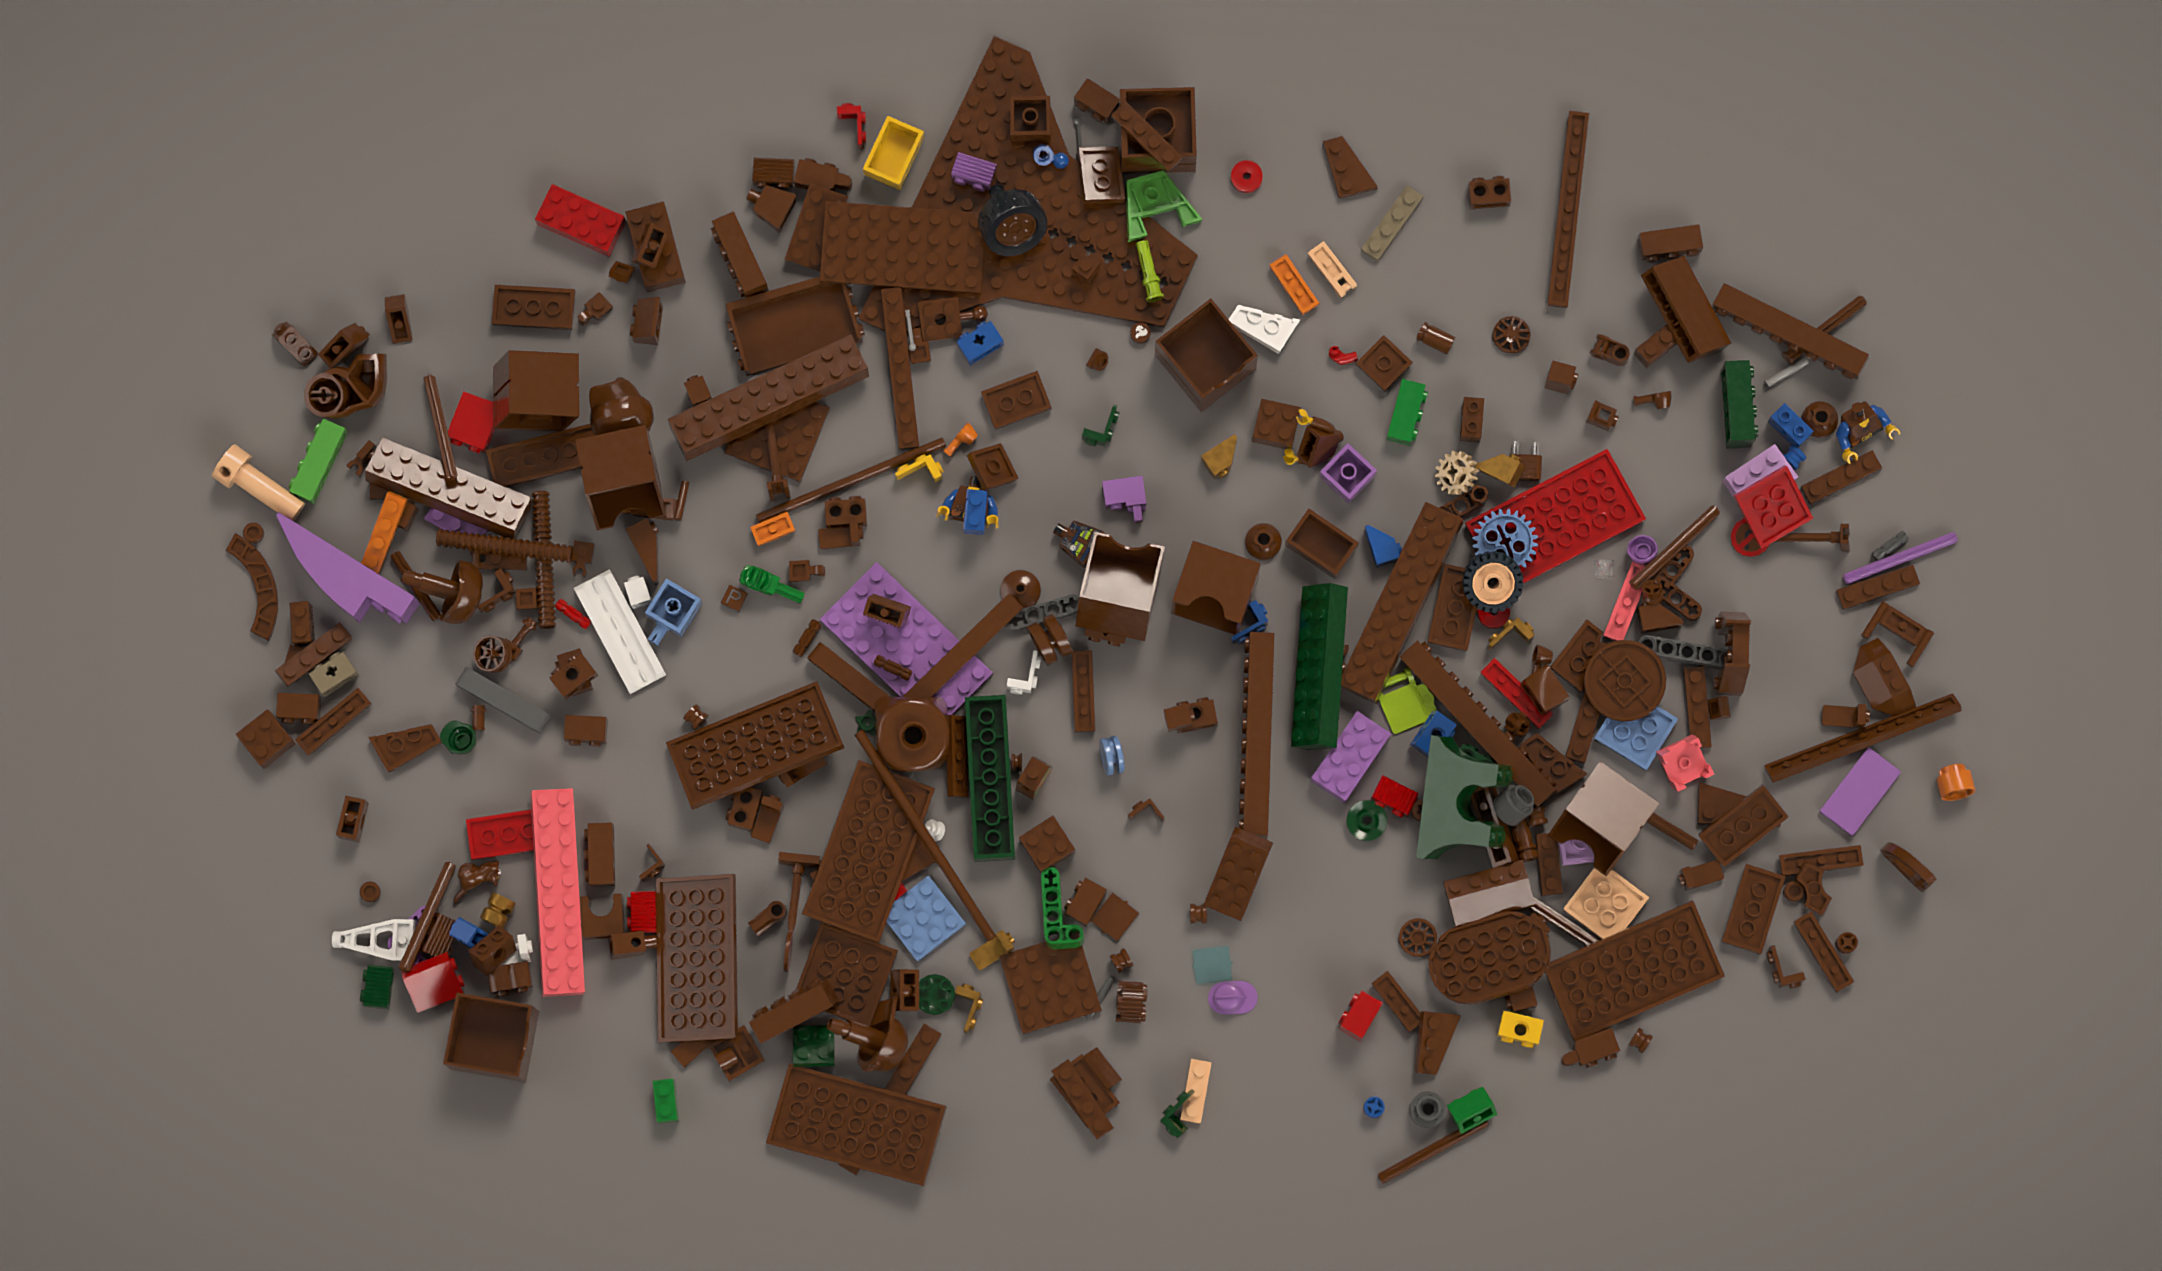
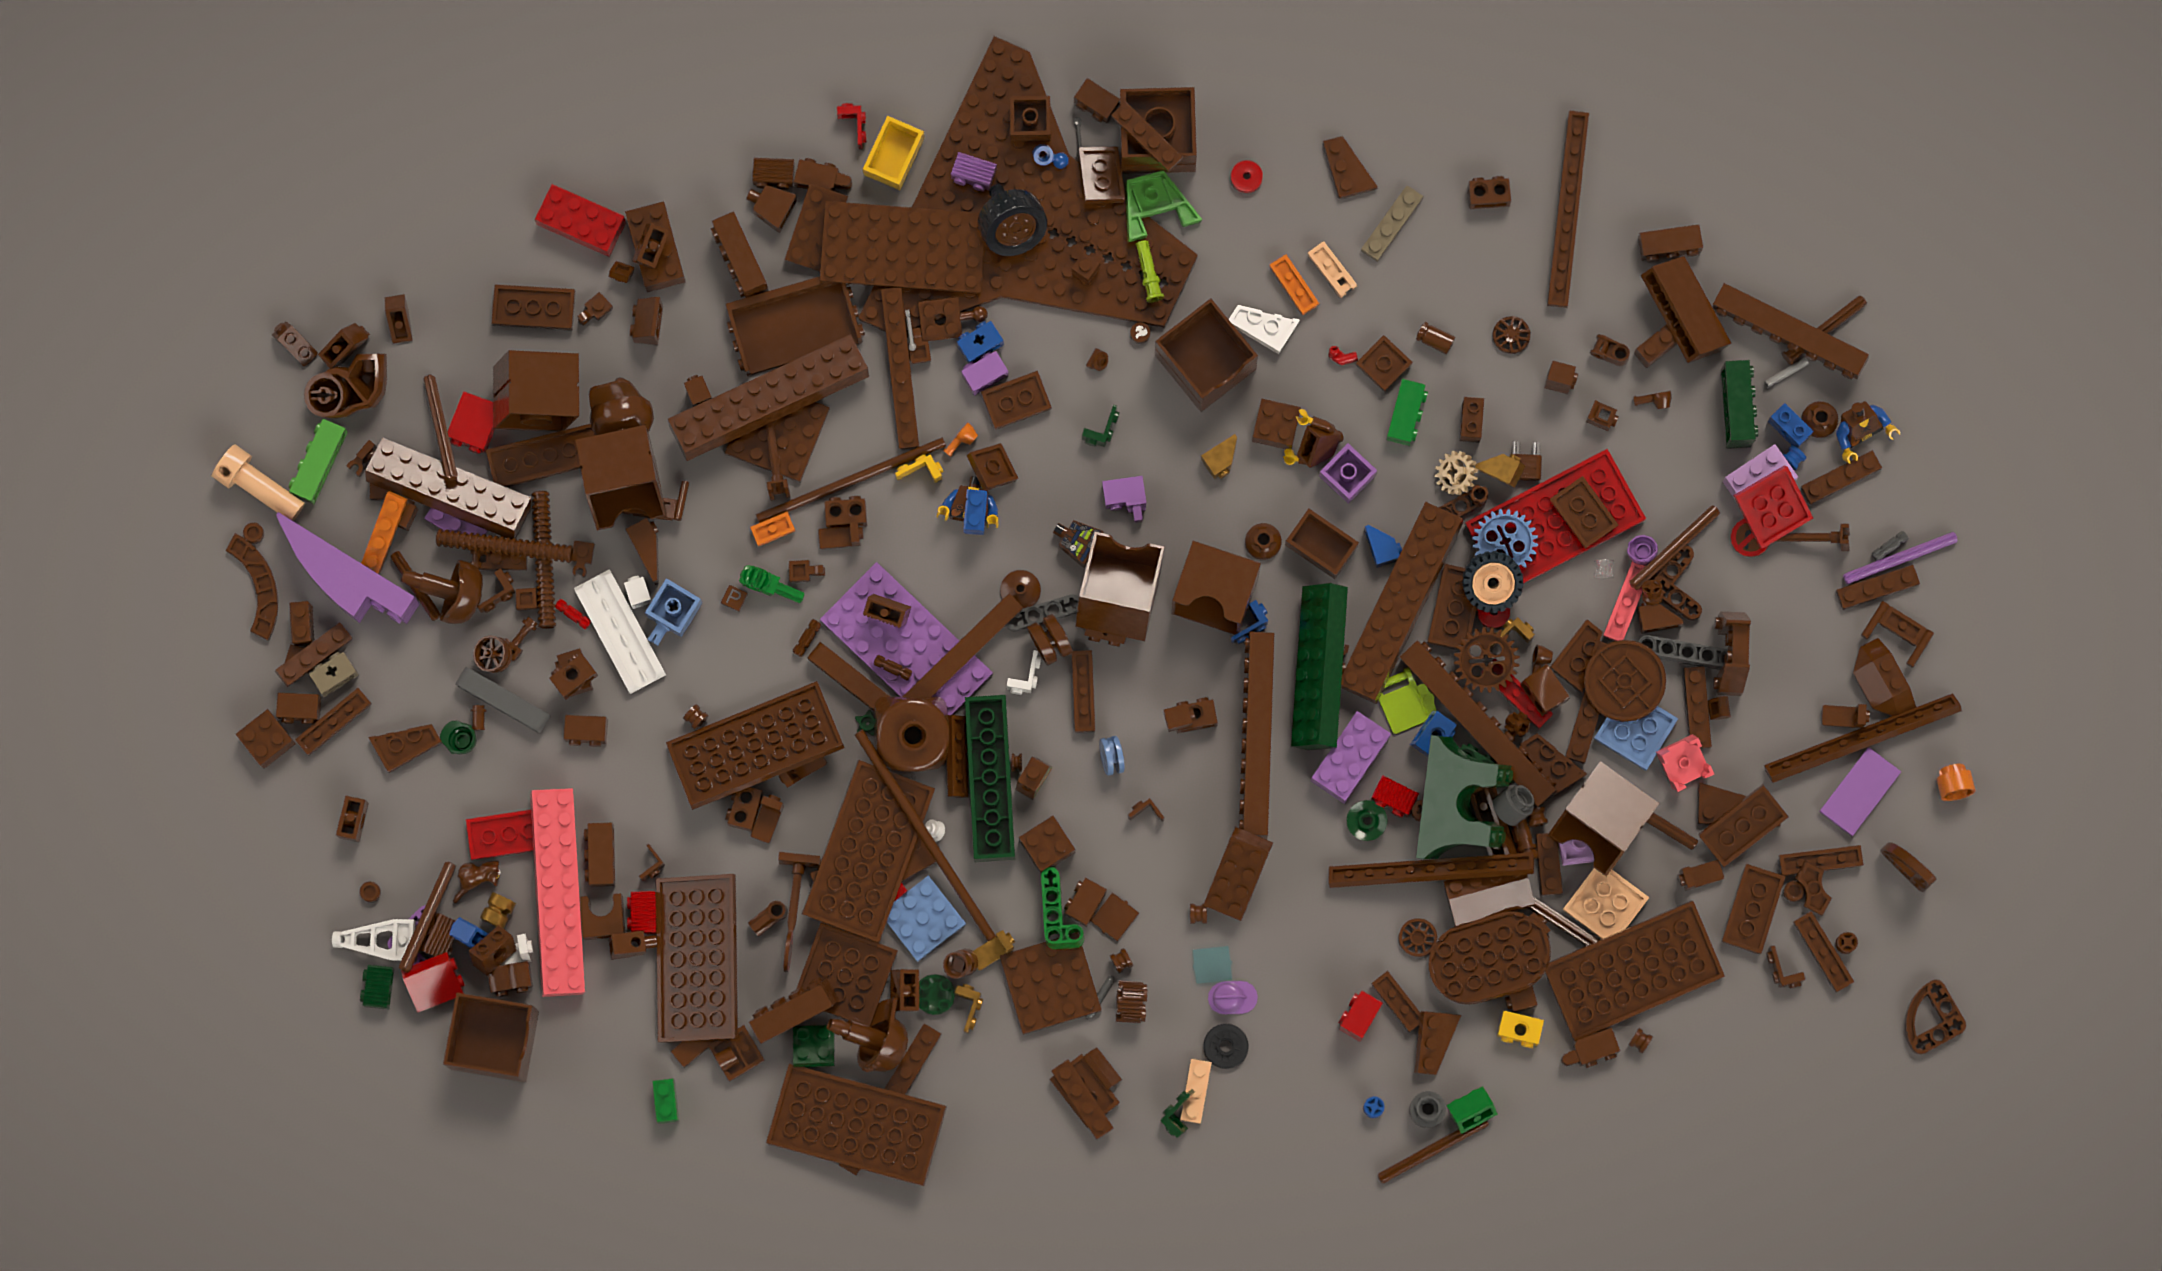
(960, 963): none -> reddish brown wheel
(984, 372): none -> medium lavender brick
(1226, 1059): none -> black wheel
(1431, 870): none -> reddish brown plate
(1484, 641): none -> reddish brown gear
(1583, 512): none -> reddish brown plate
(1947, 1018): none -> reddish brown beam

